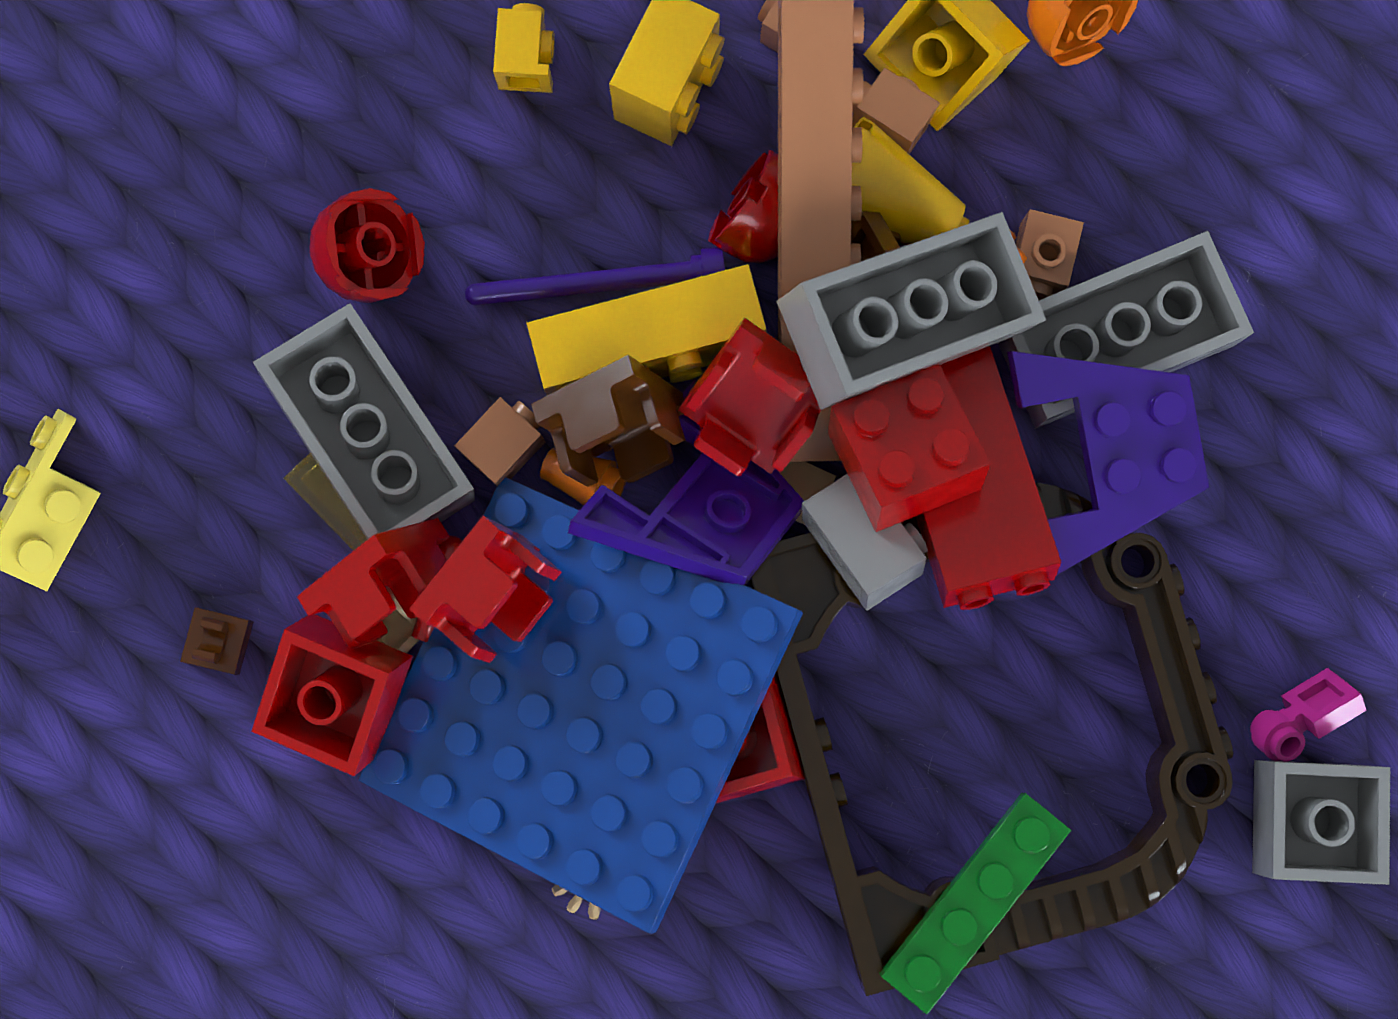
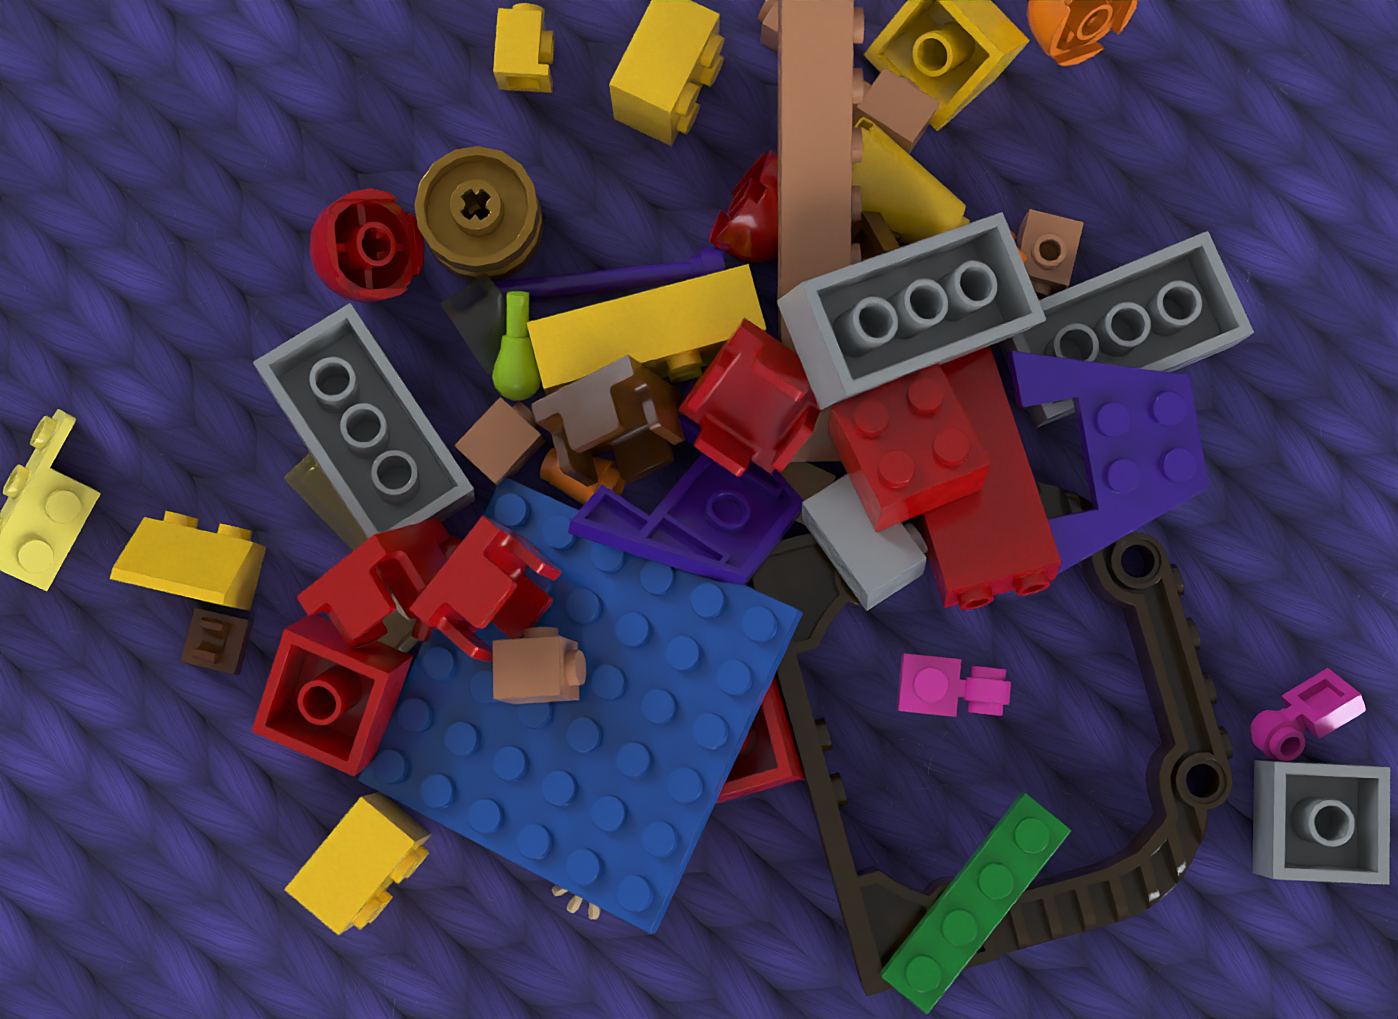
(192, 561): none -> yellow slope
(358, 862): none -> yellow brick
(475, 183): none -> pearl gold wheel
(480, 318): none -> clear smoke brick
(516, 368): none -> lime piece
(537, 668): none -> nougat brick
(935, 684): none -> dark pink plate

